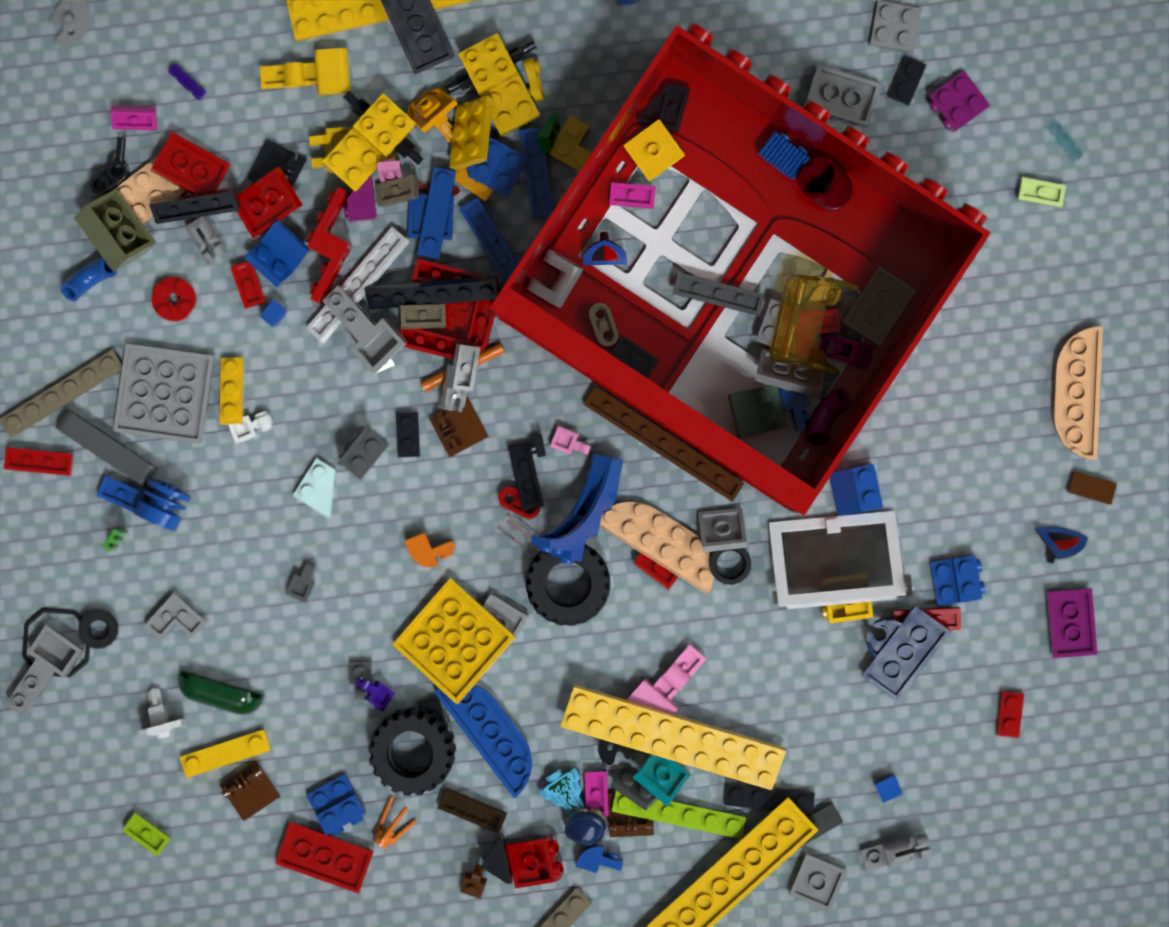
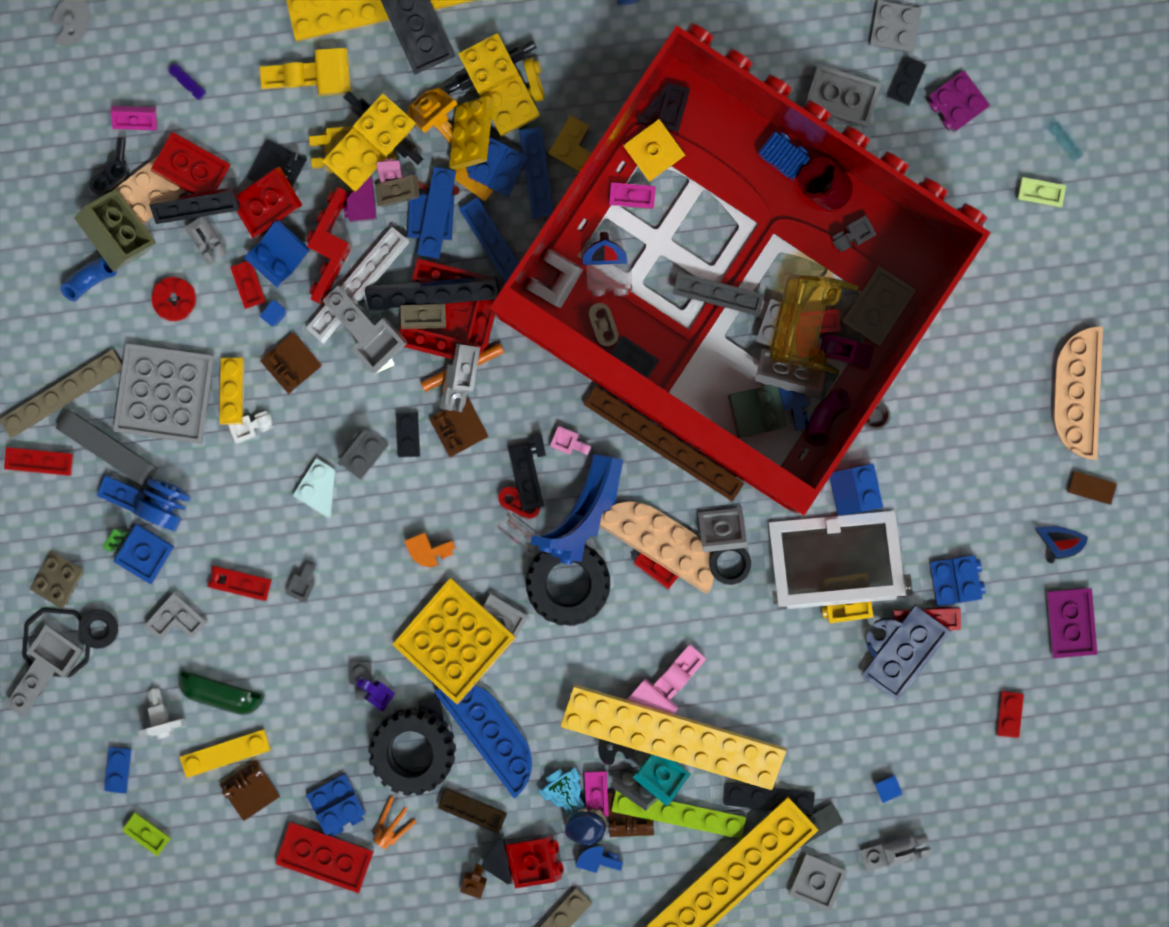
(57, 579): none -> dark tan hinge
(118, 770): none -> blue plate
(143, 553): none -> blue plate
(240, 583): none -> red plate
(291, 363): none -> reddish brown hinge
(547, 135): green plate -> none
(609, 278): none -> clear bracket
(858, 232): none -> dark grey plate
(879, 417): none -> dark grey wheel

